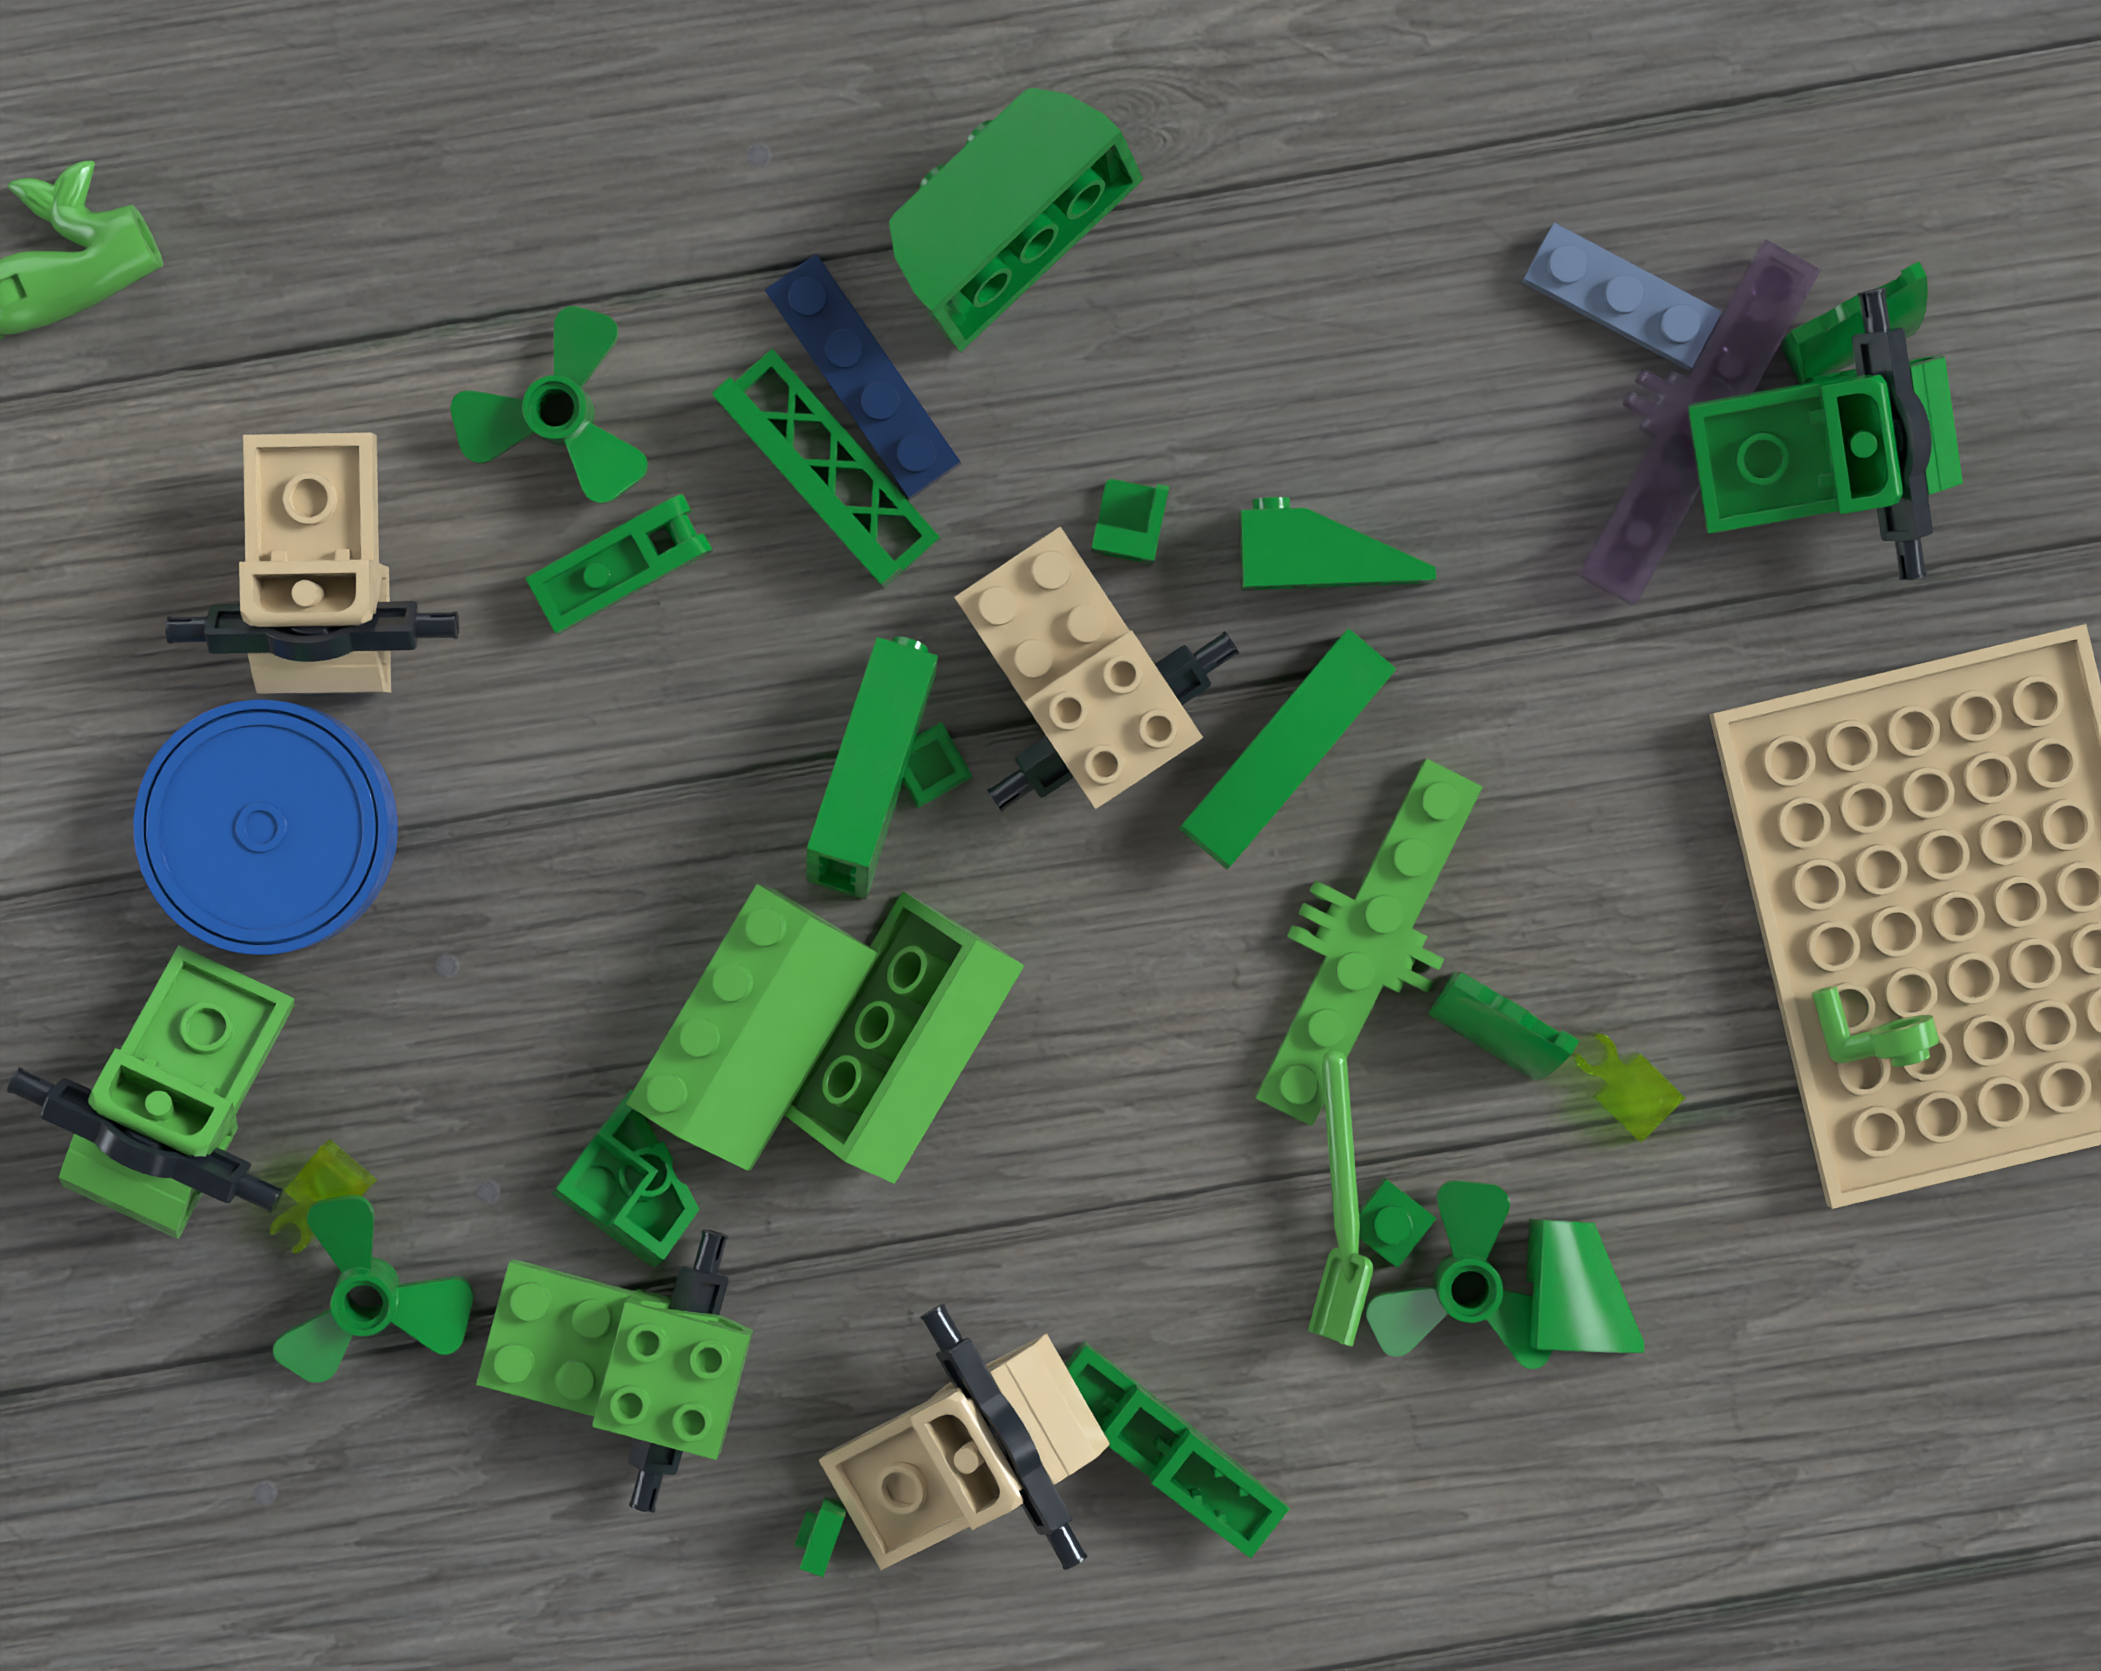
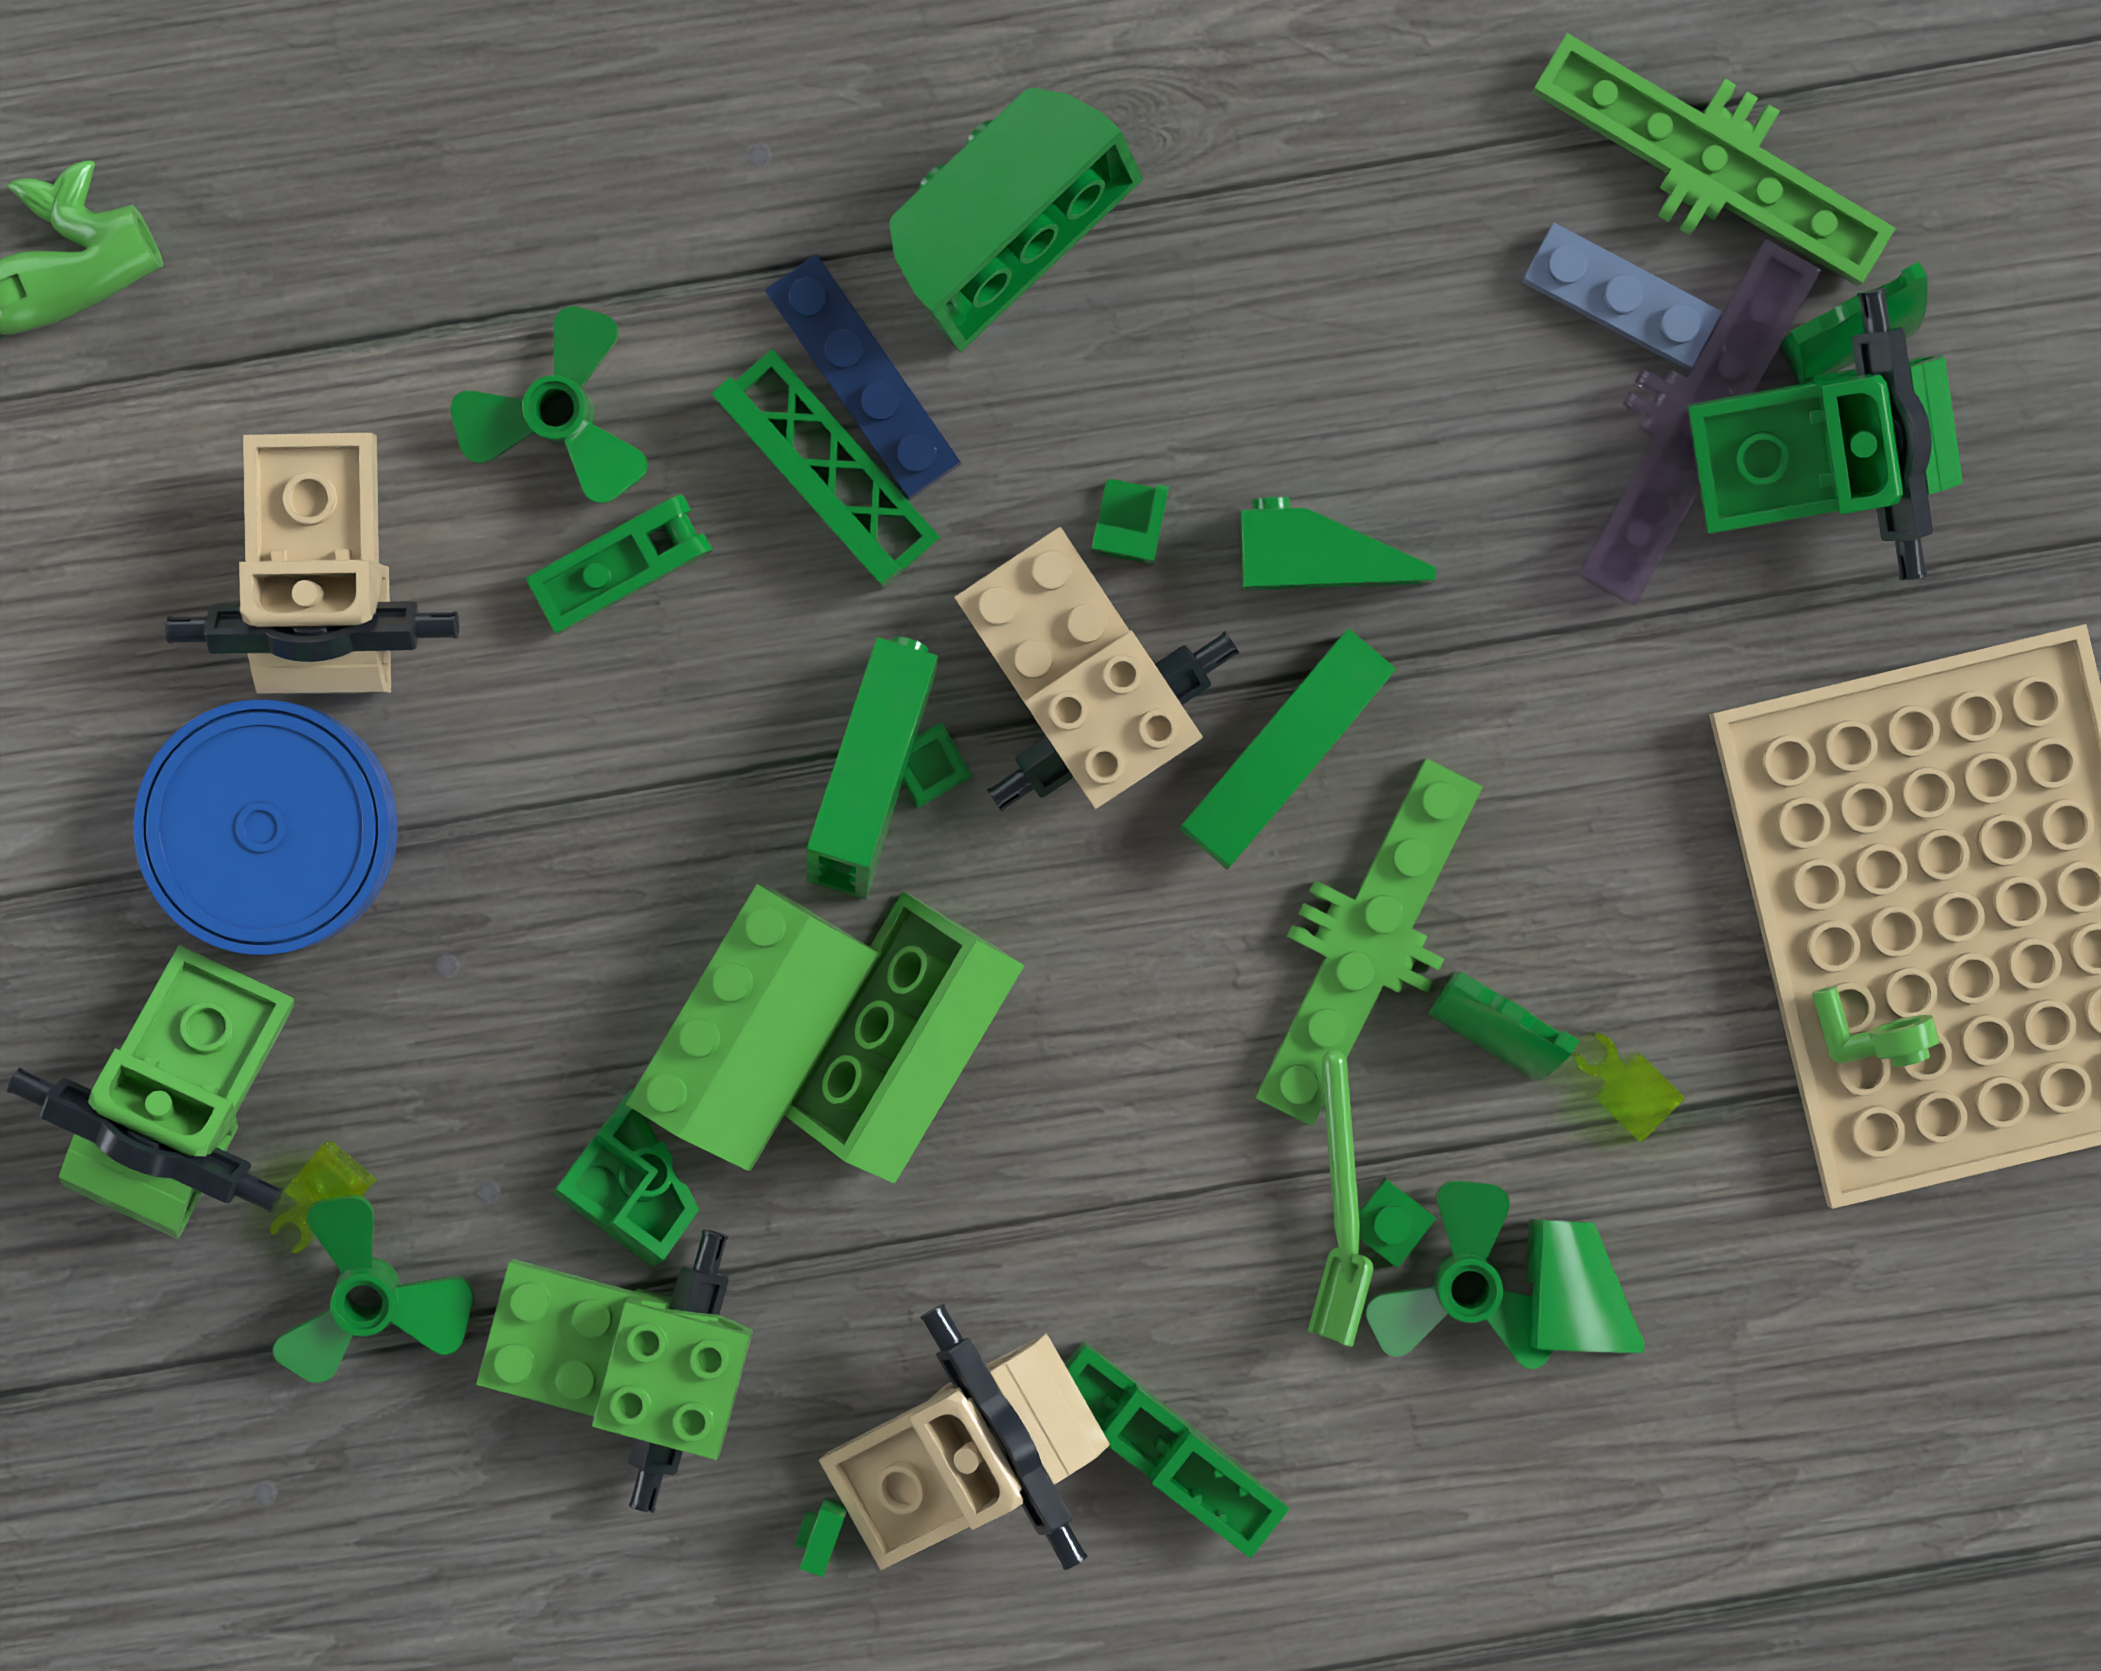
(1713, 159): none -> bright green hinge

